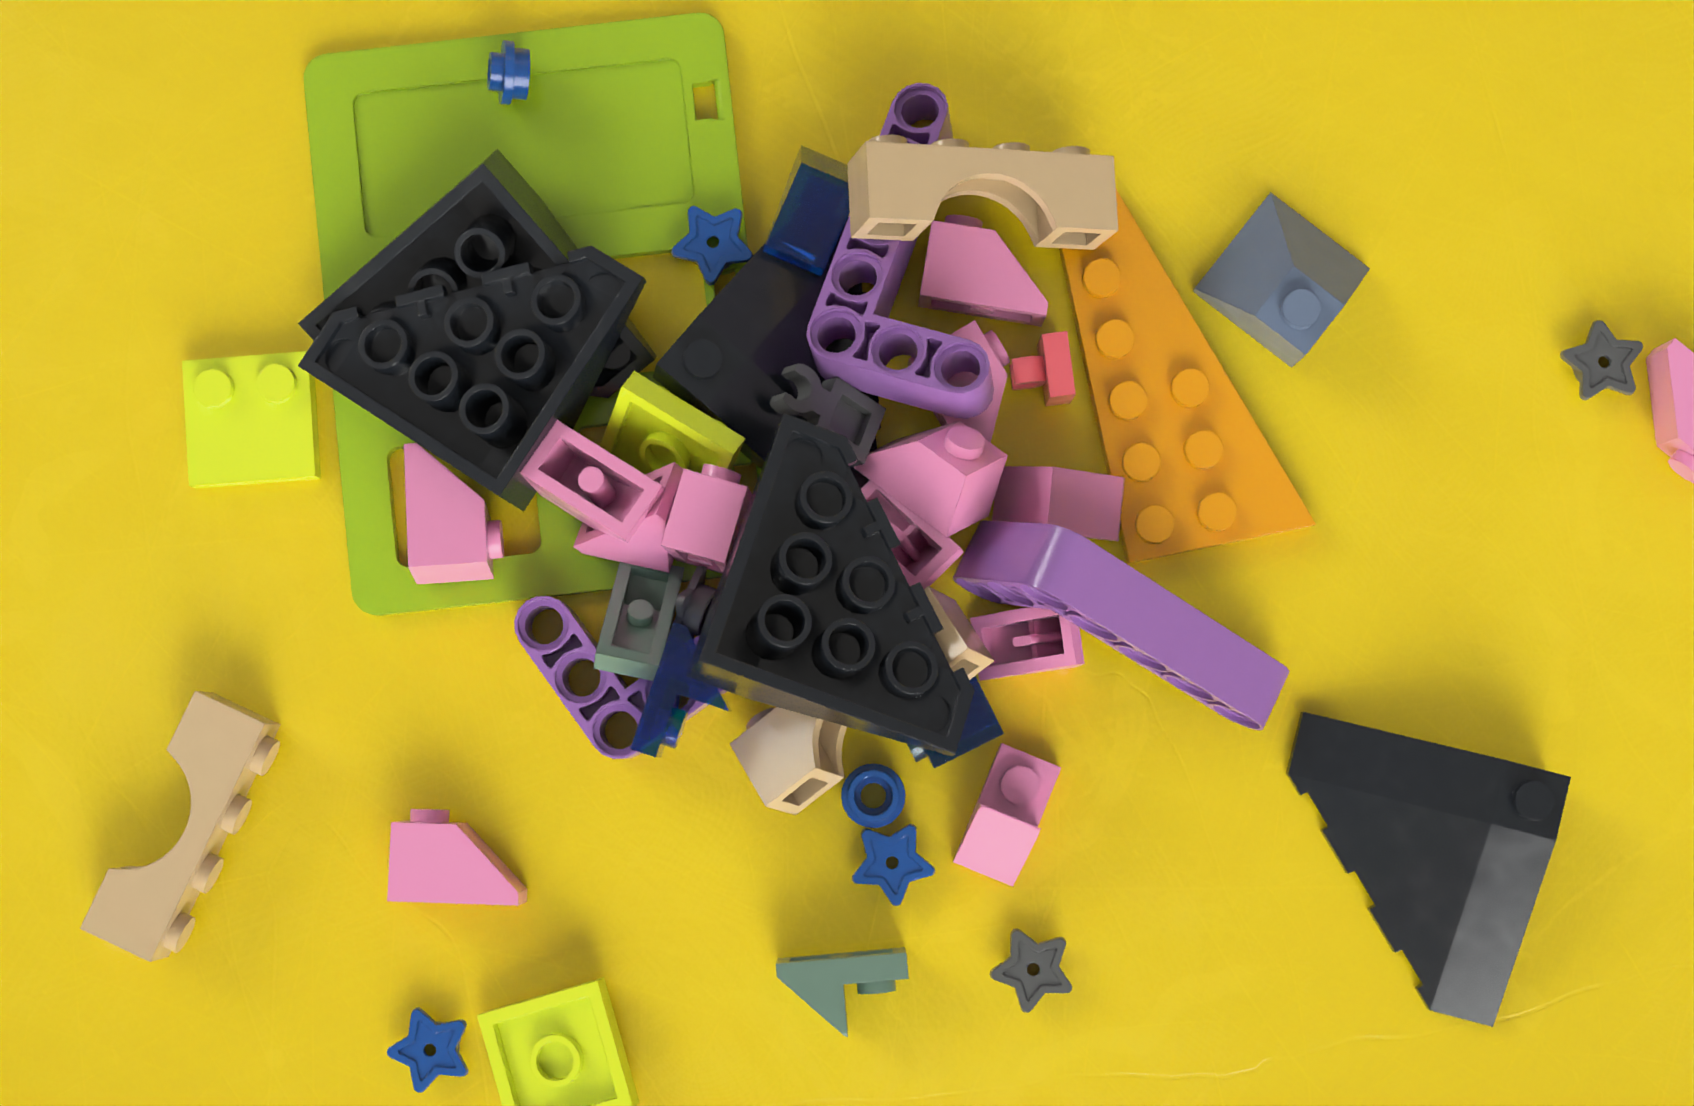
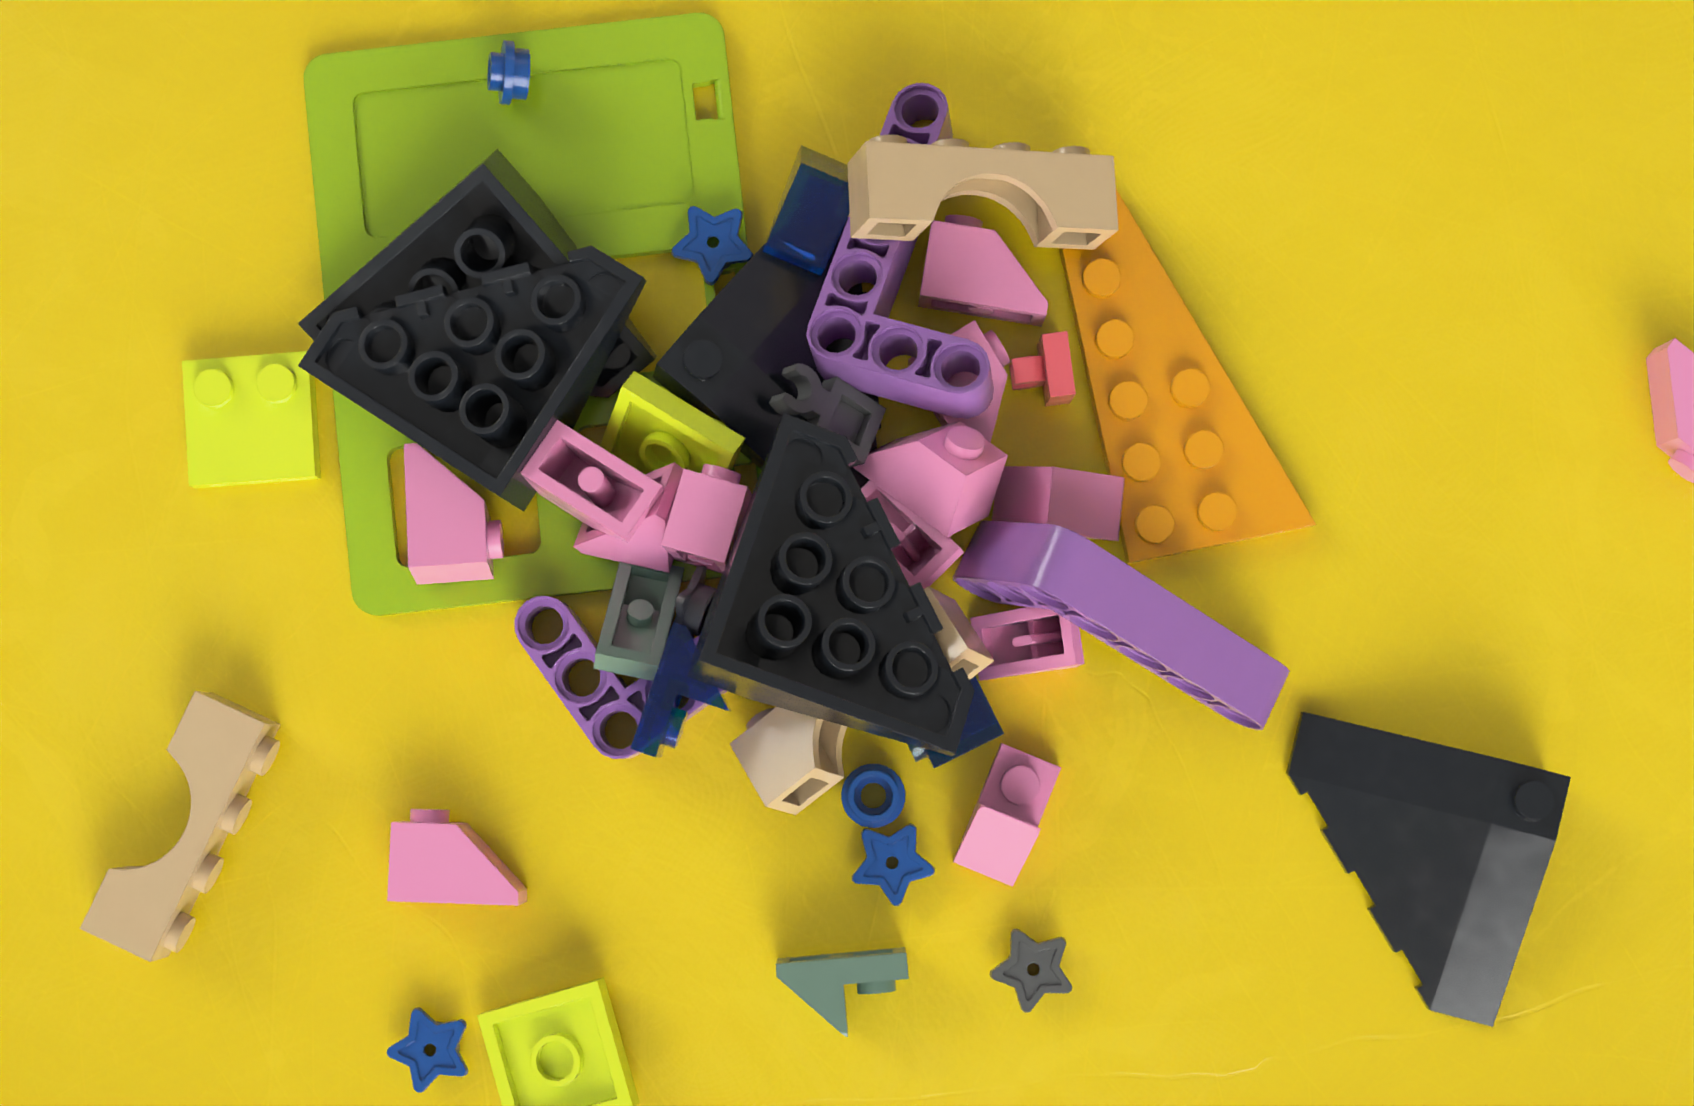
(1281, 280): sand blue slope -> none
(1590, 374): dark grey plate -> none

